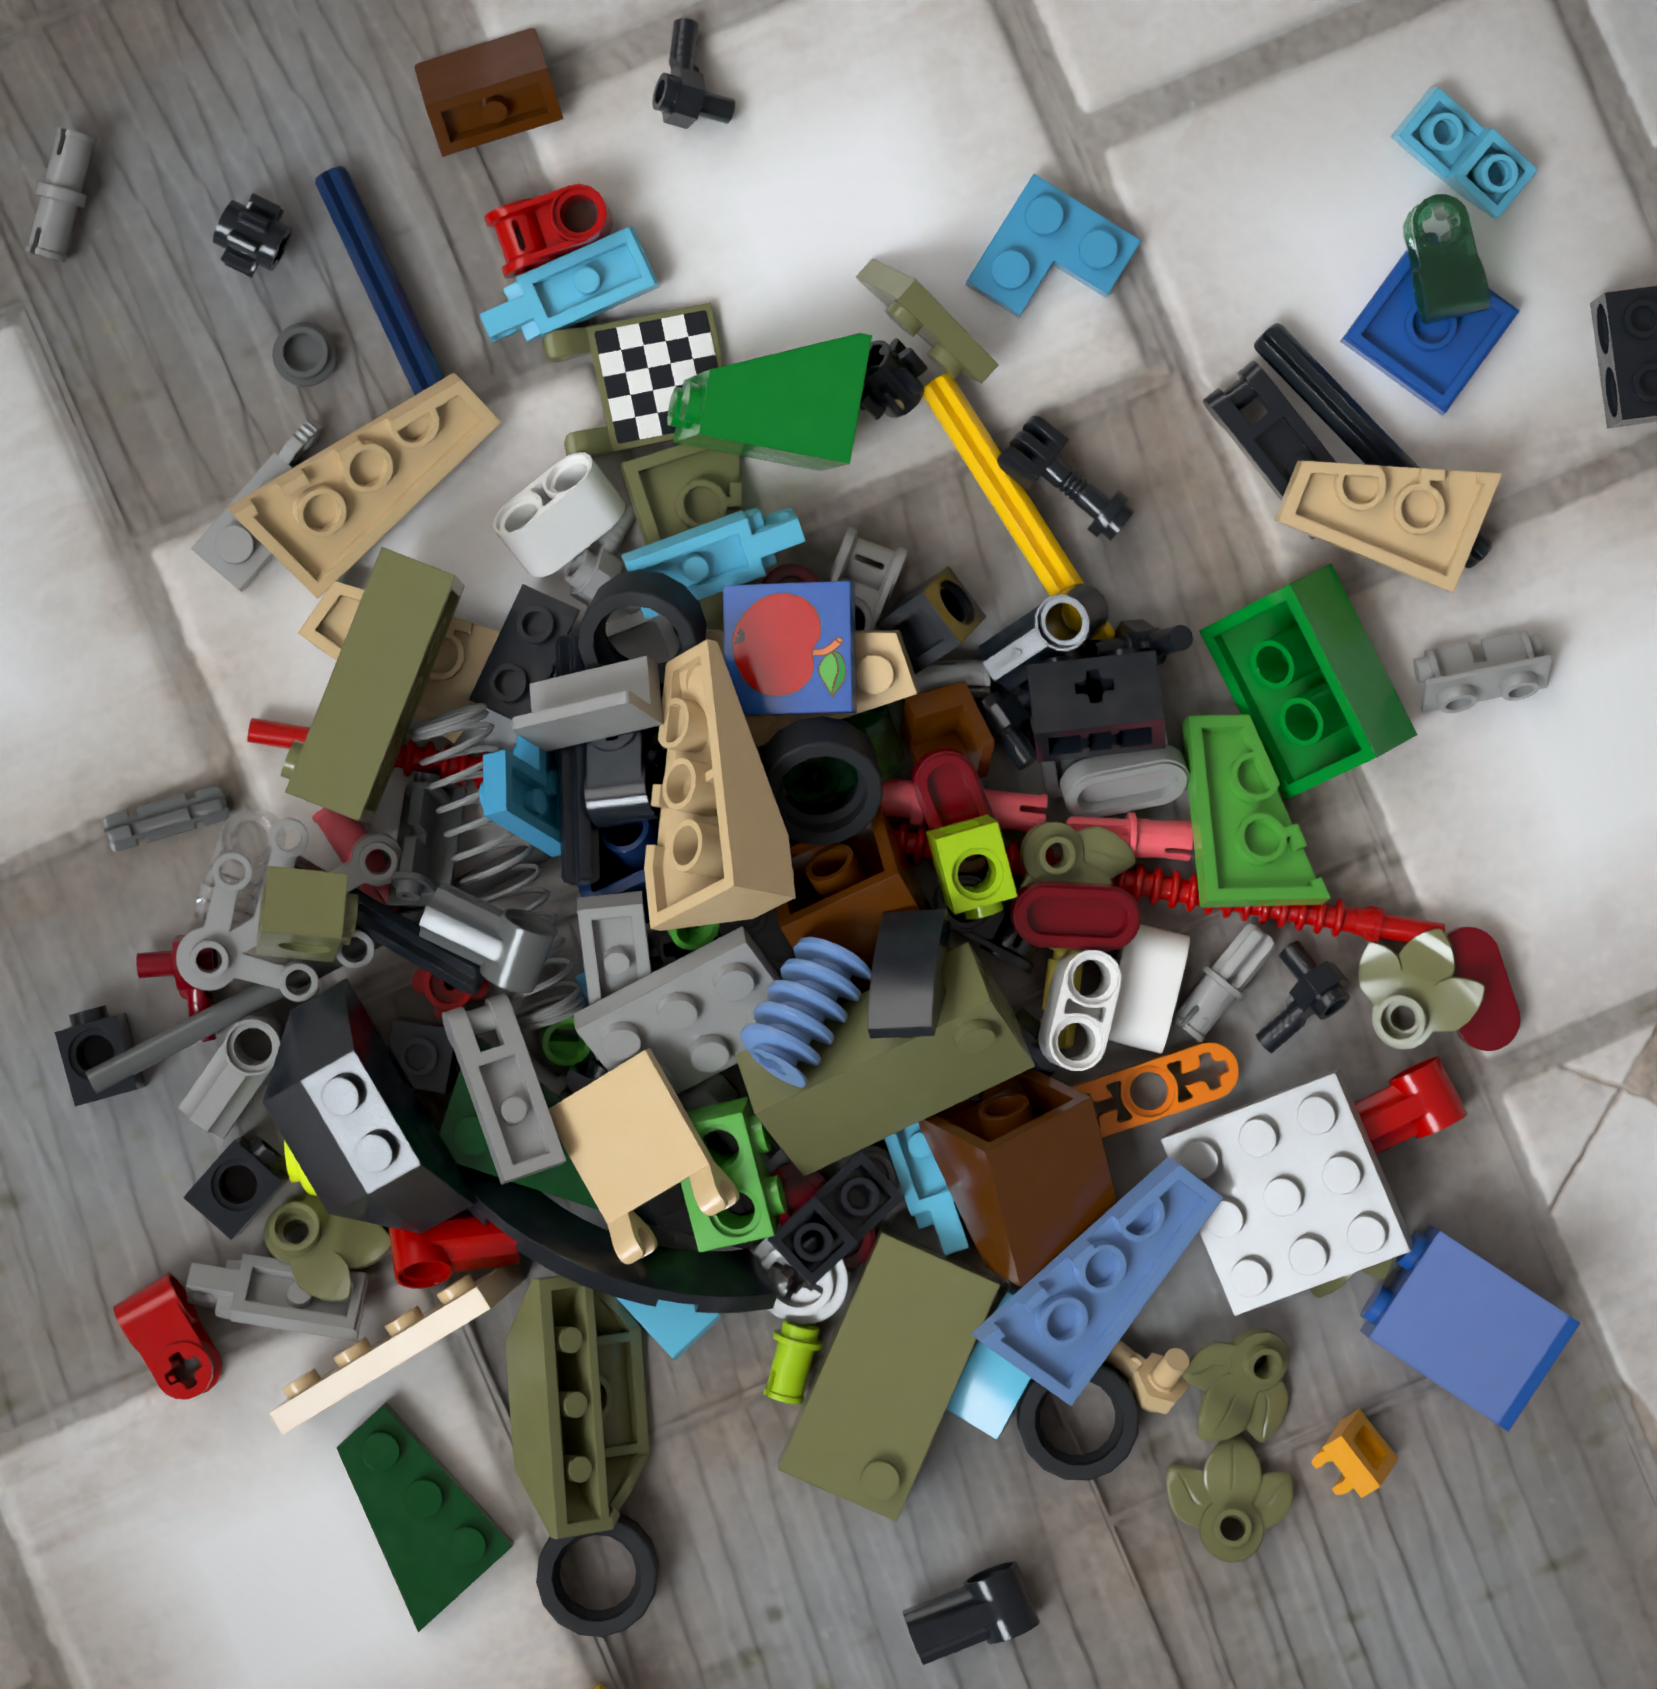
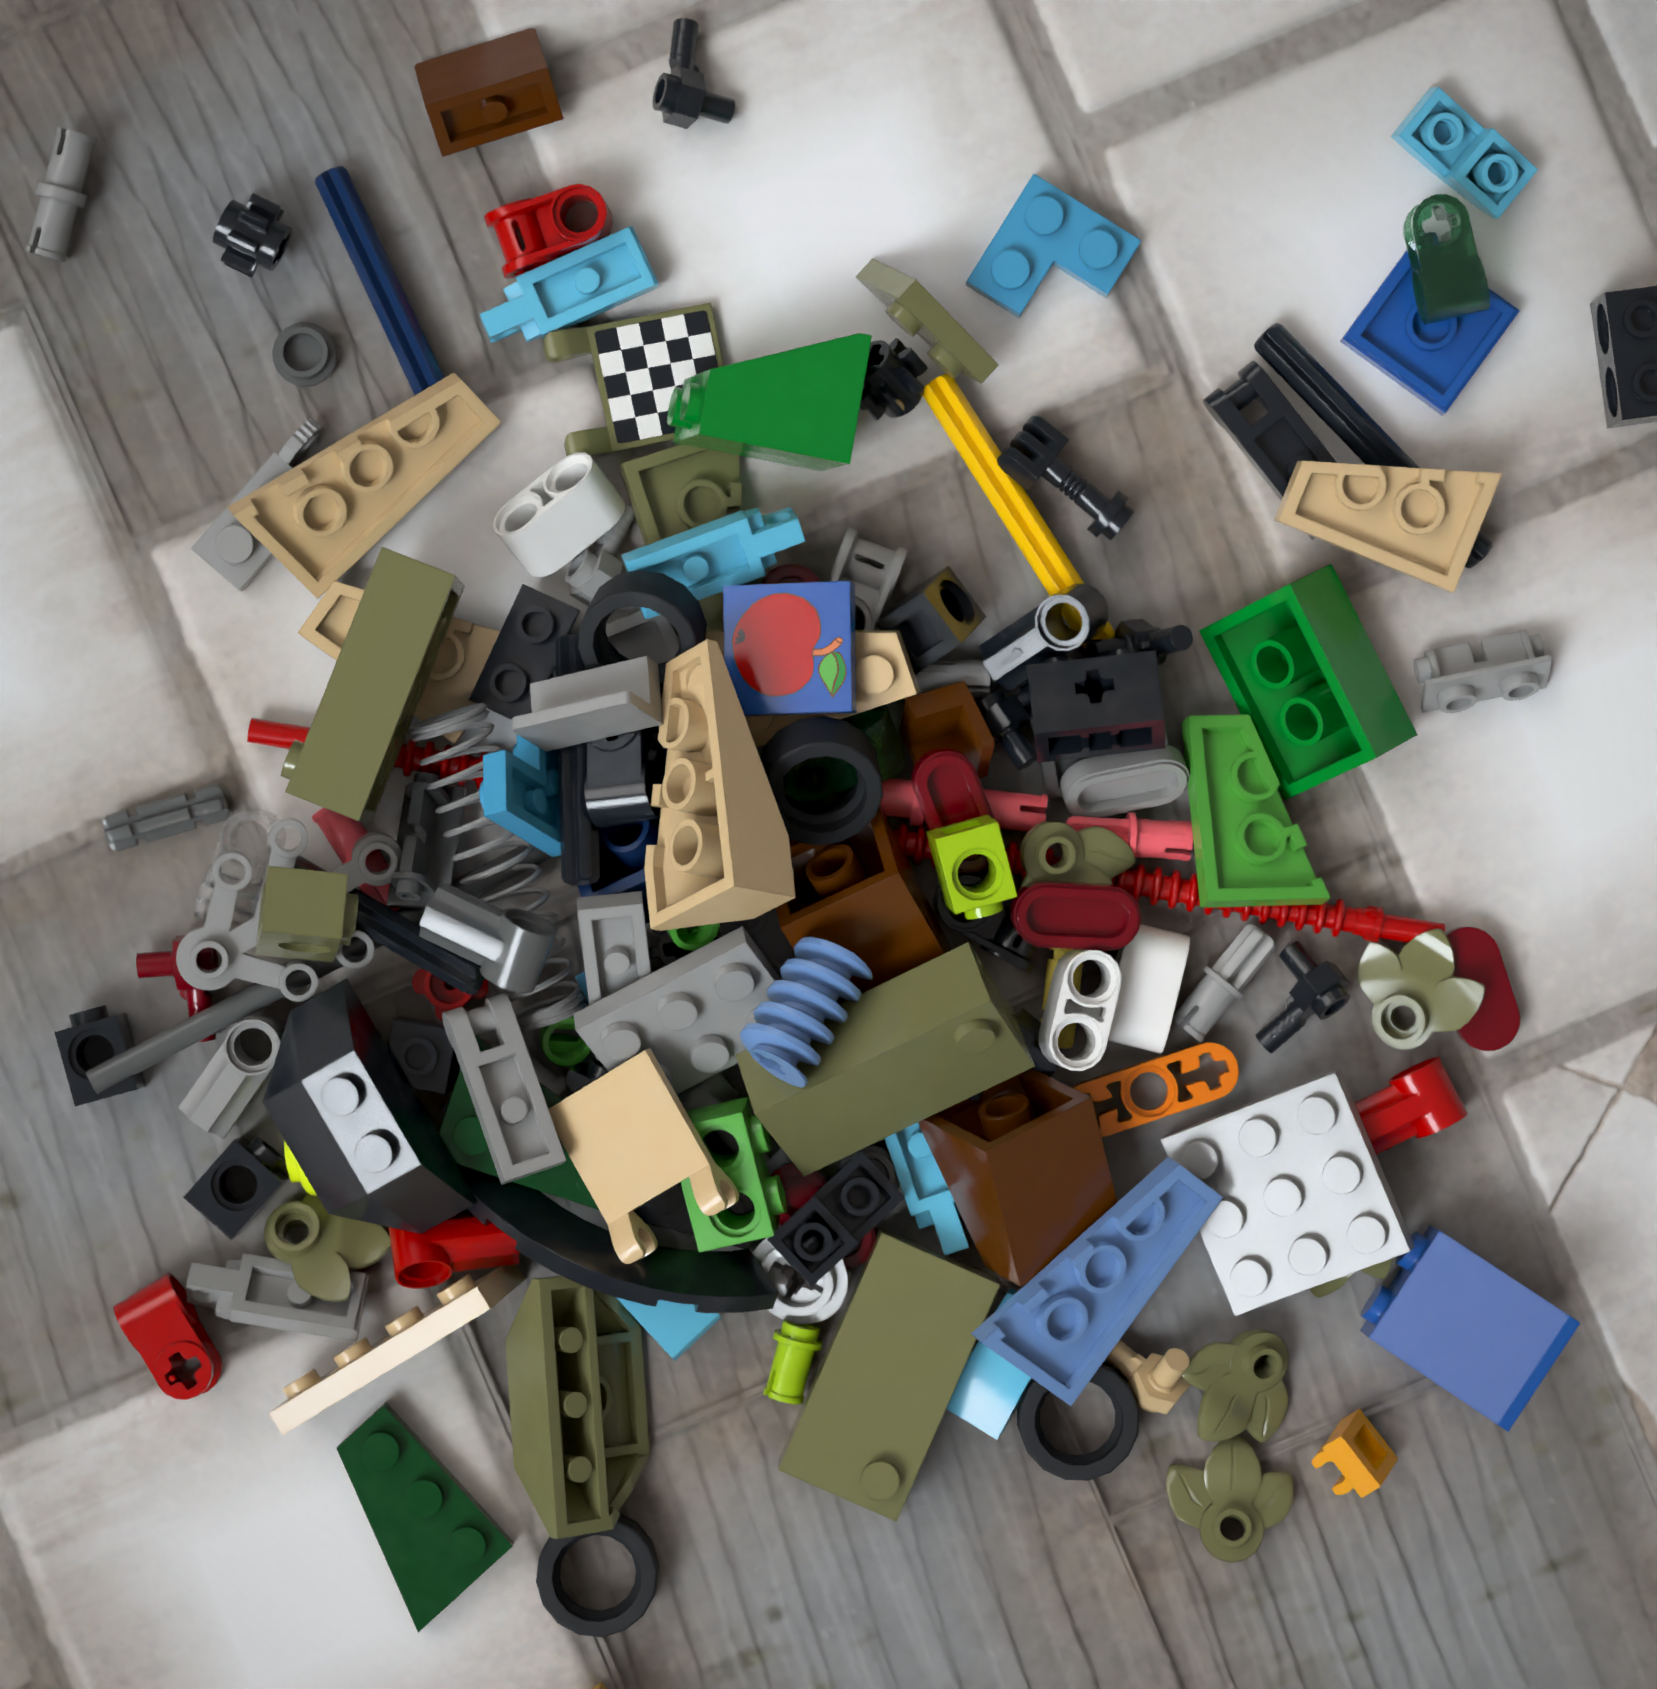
(907, 974): black slope -> none
(988, 1607): black piece -> none

